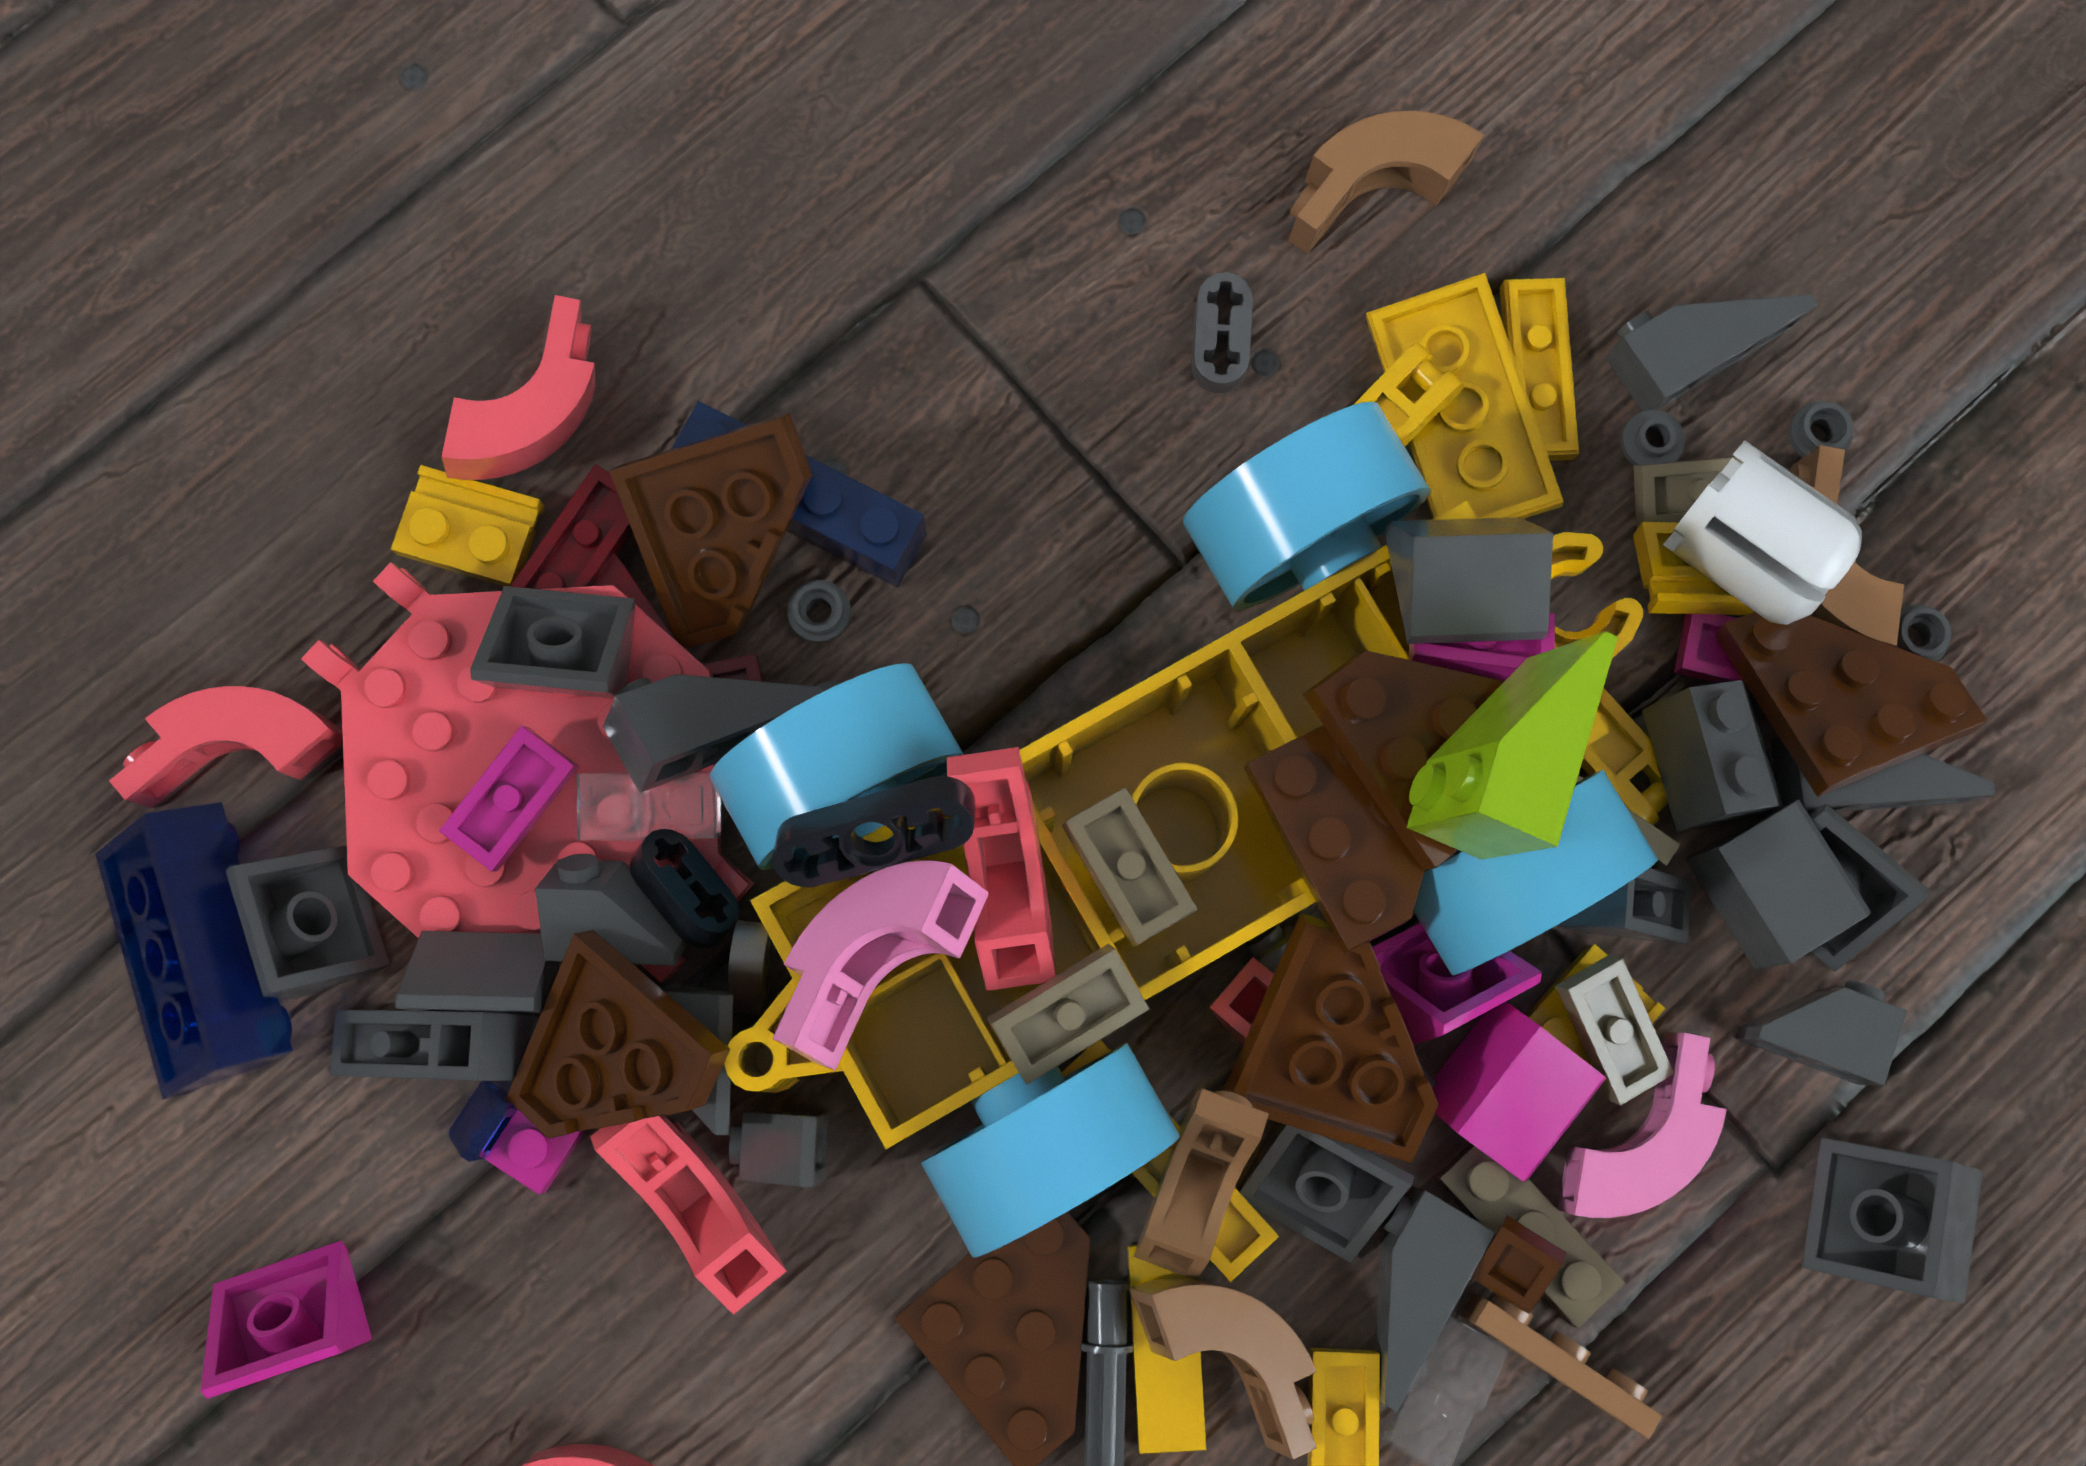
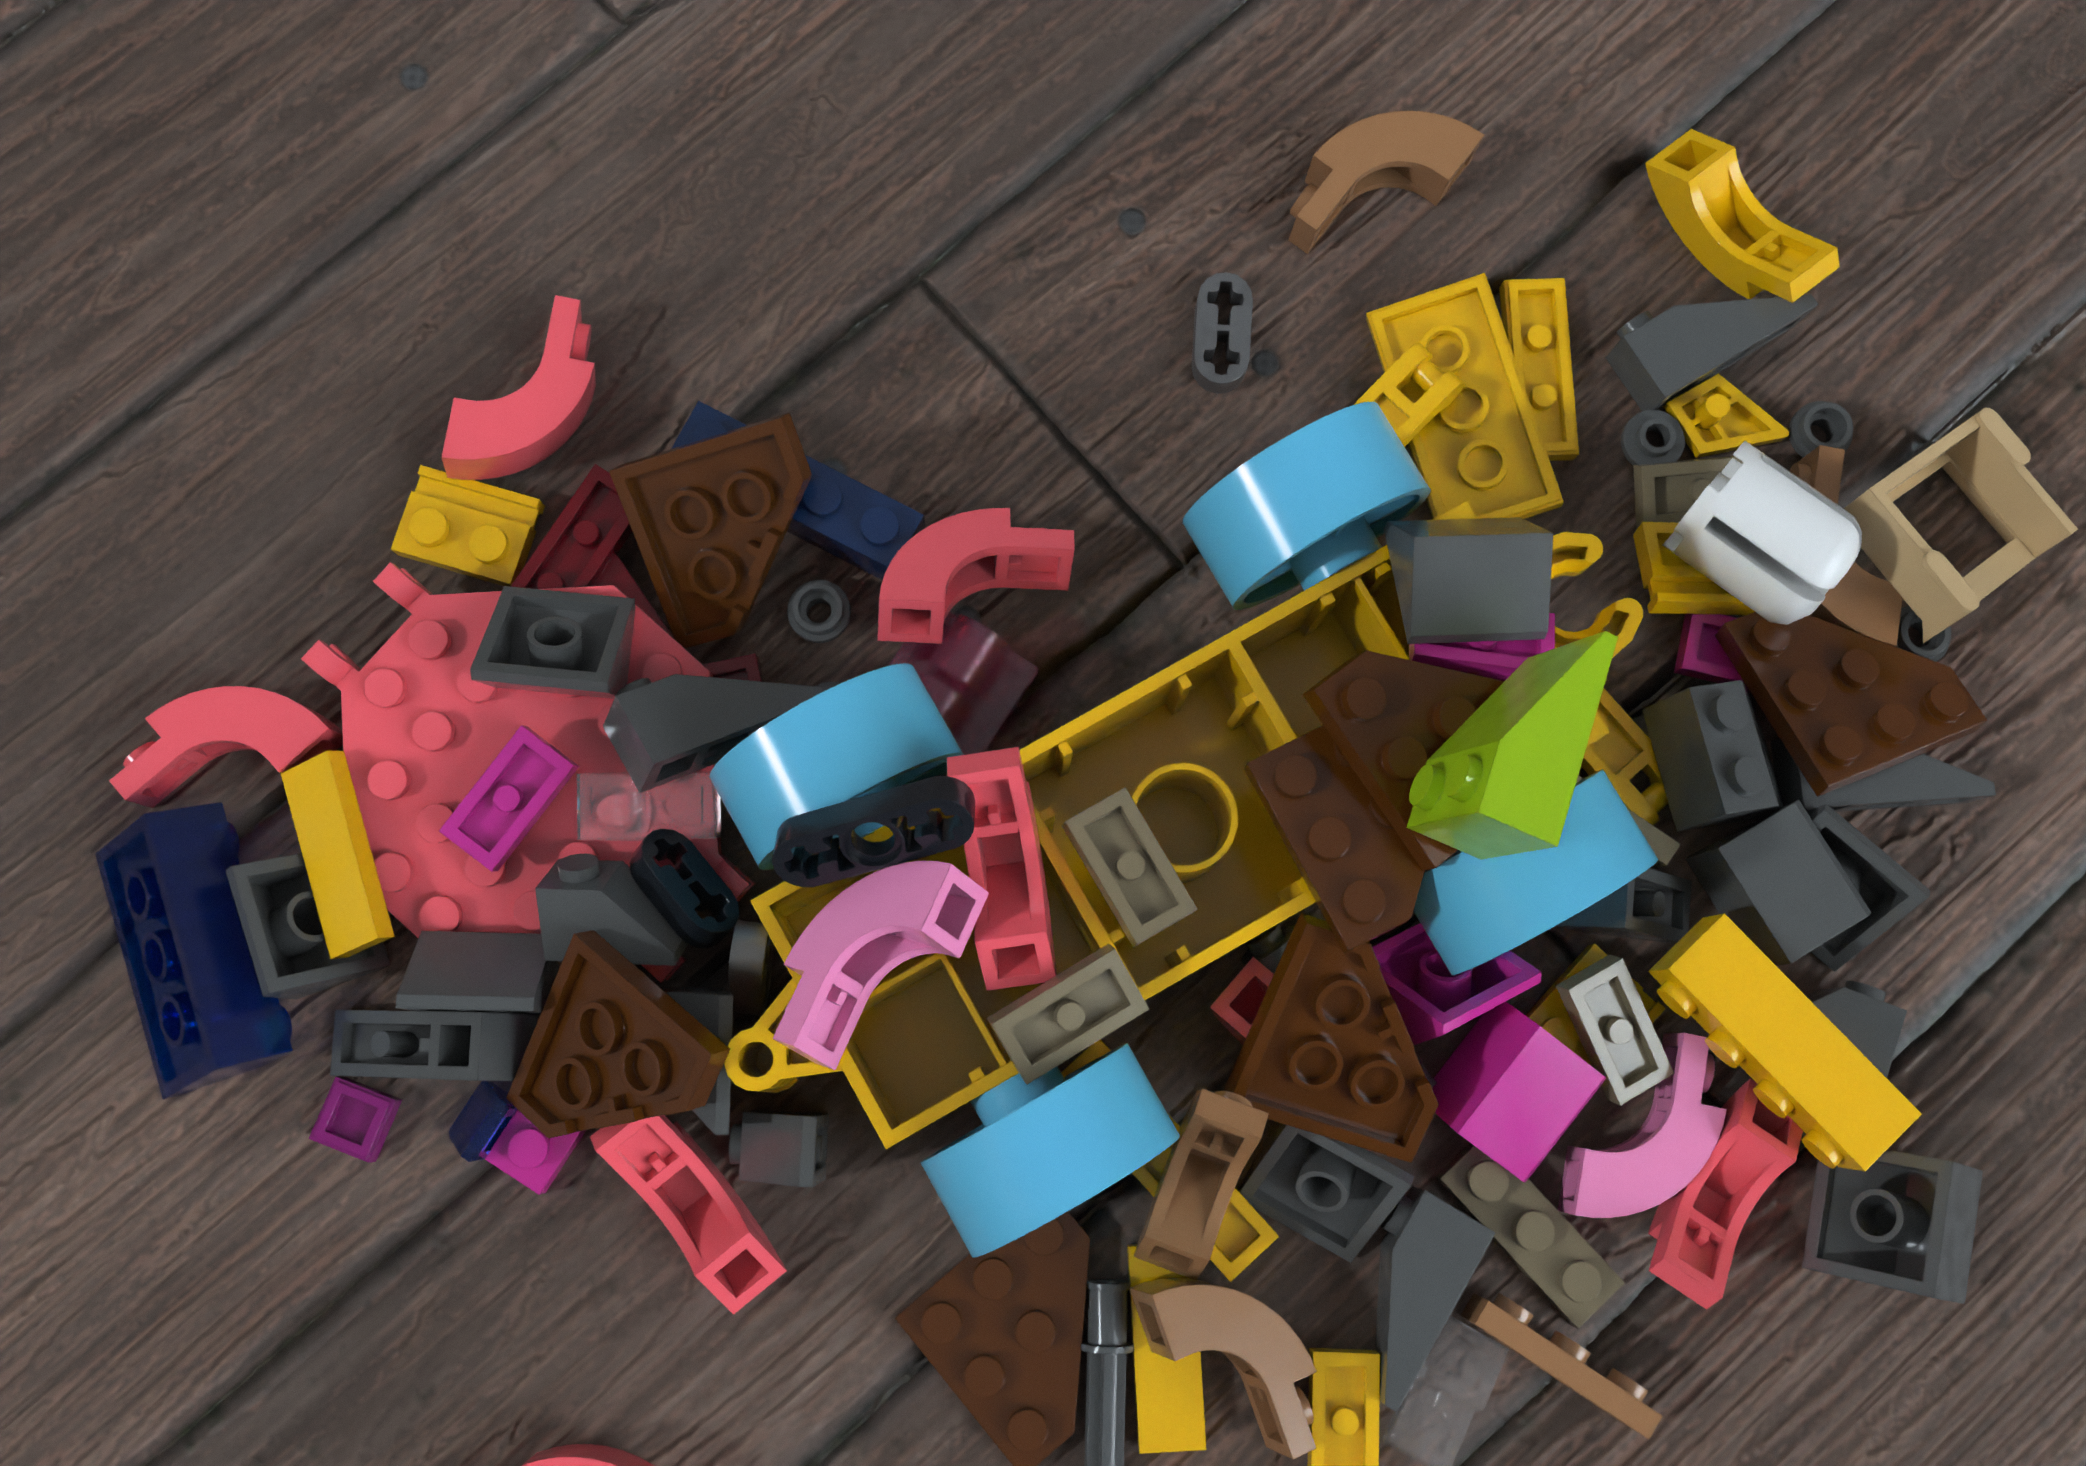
(282, 1319): dark pink slope -> none
(337, 854): none -> yellow tile
(355, 1119): none -> magenta tile
(963, 557): none -> coral arch
(970, 679): none -> clear pink plate
(1519, 1264): reddish brown plate -> none
(1704, 1219): none -> coral arch
(1721, 418): none -> yellow piece
(1728, 227): none -> yellow arch
(1783, 1044): none -> yellow brick
(1990, 470): none -> tan piece

